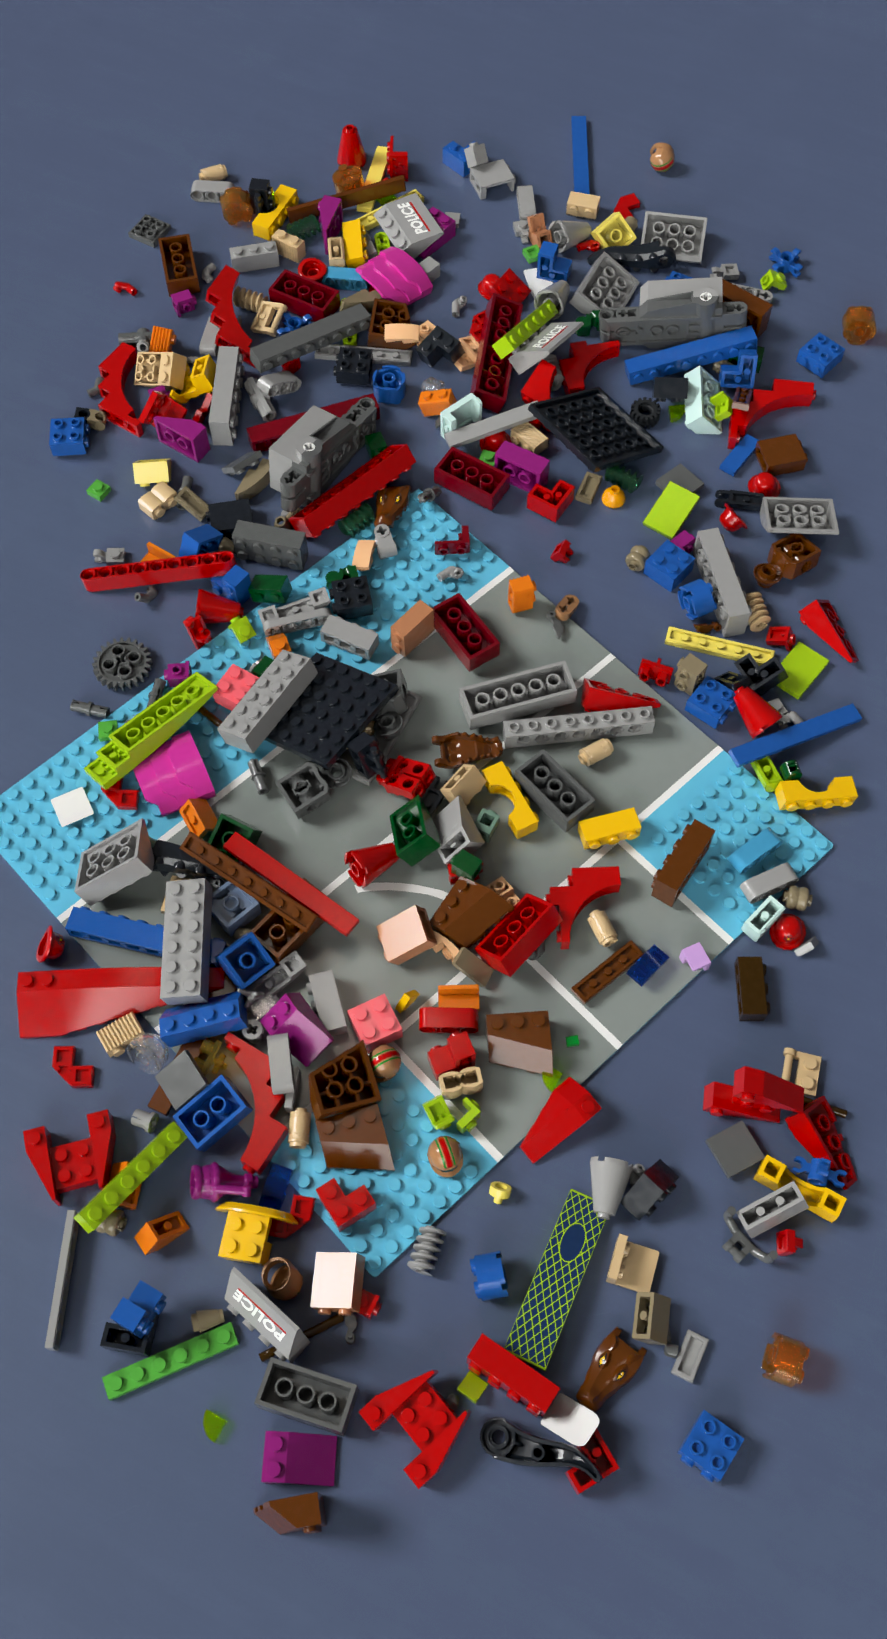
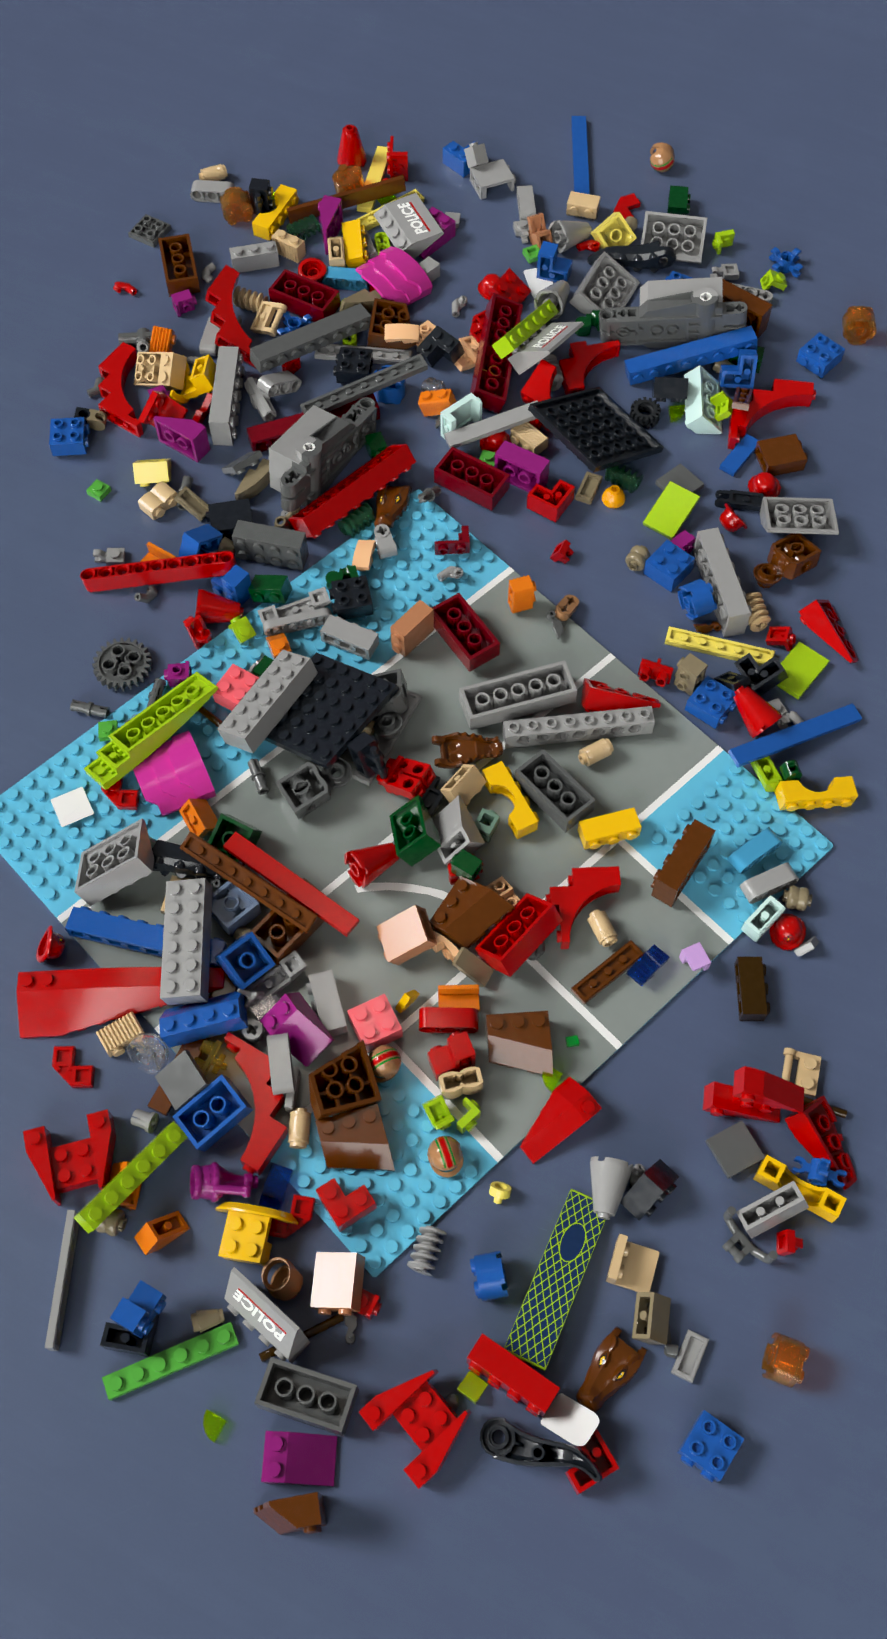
(368, 384): none -> dark grey plate
(678, 200): none -> dark green brick
(723, 239): none -> lime bracket

